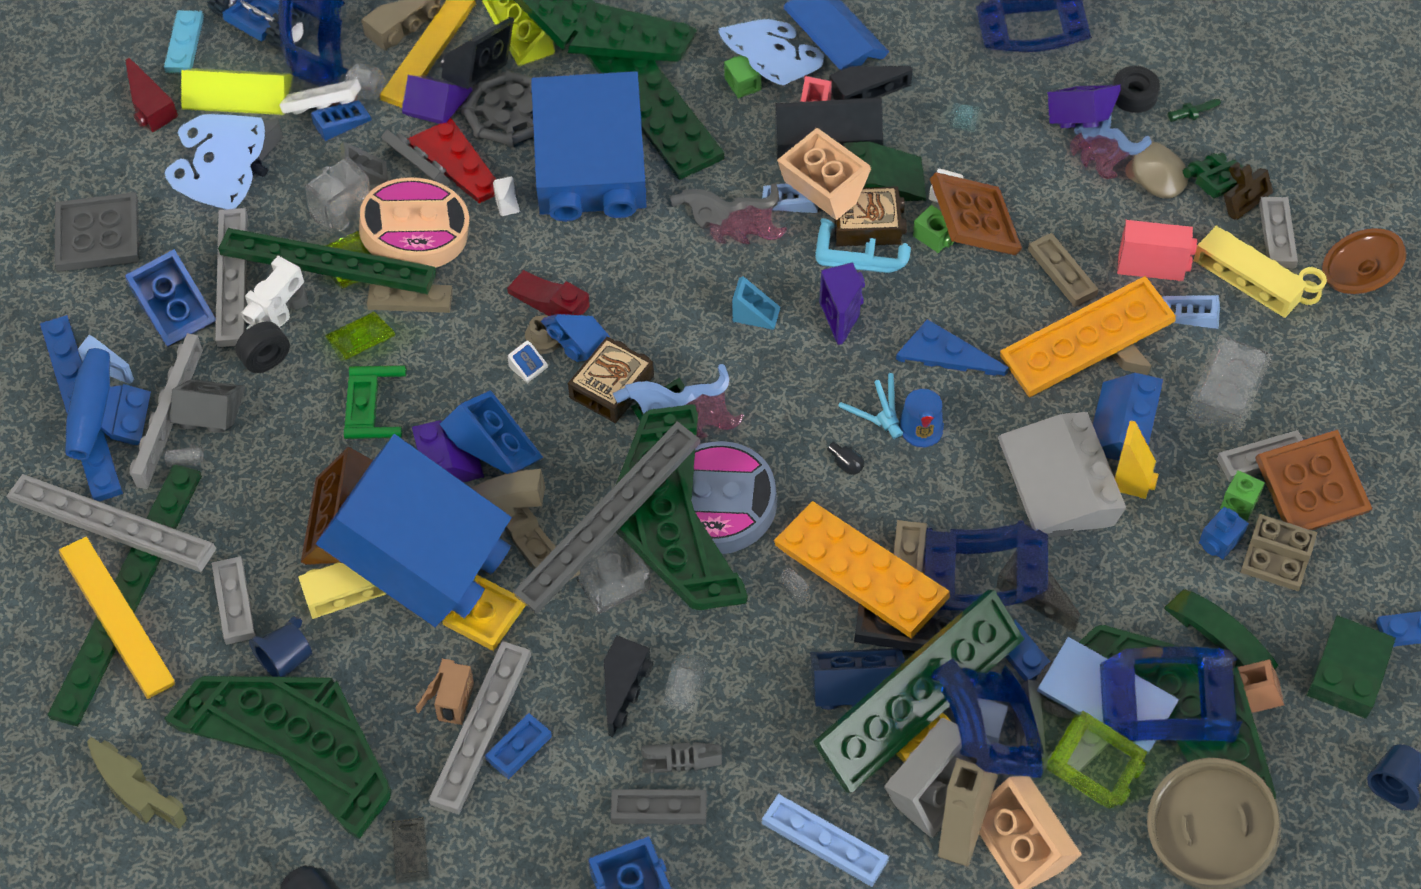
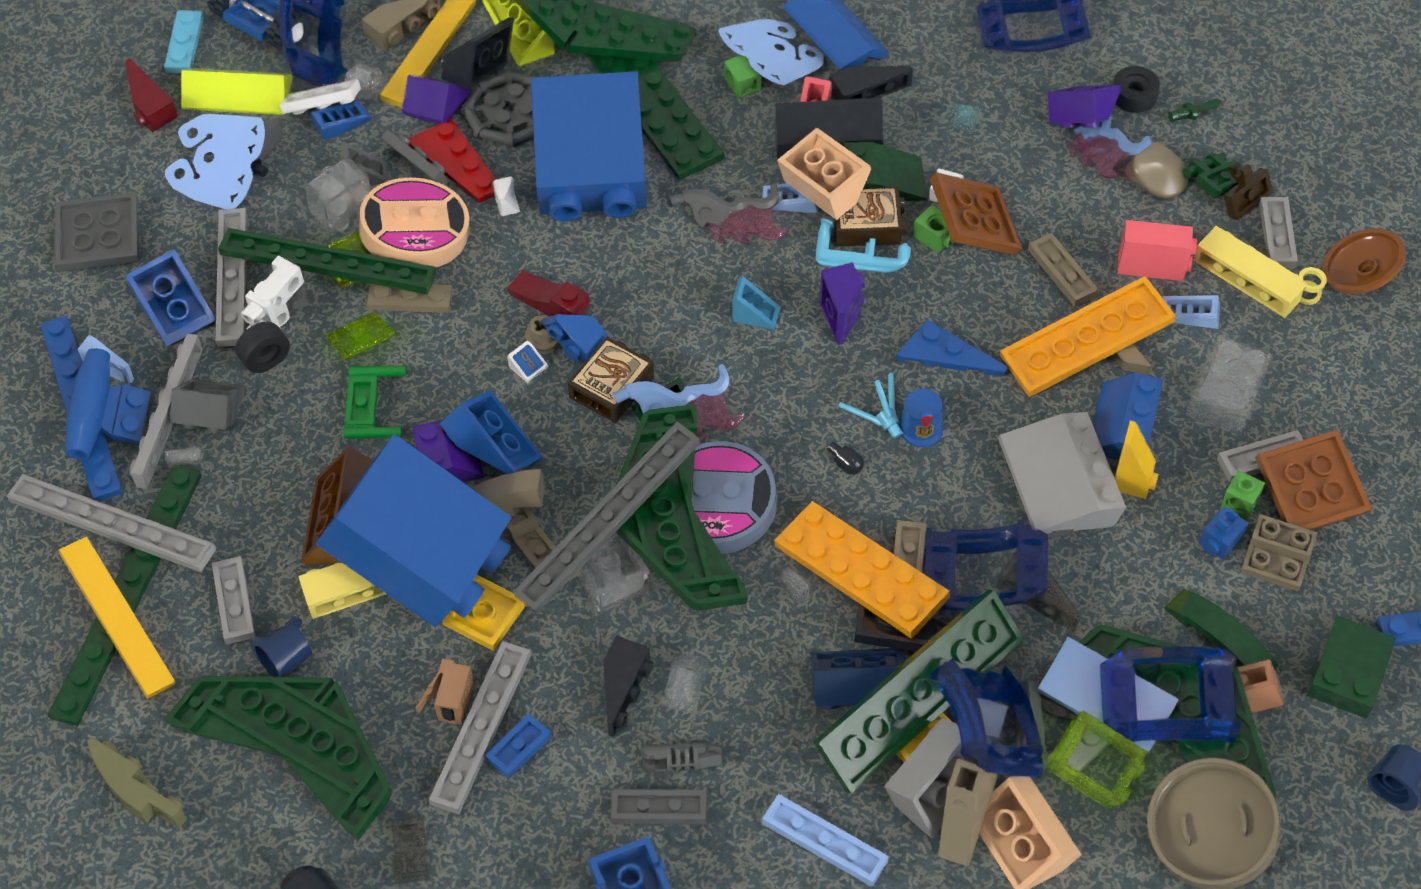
(1027, 657): blue plate -> none

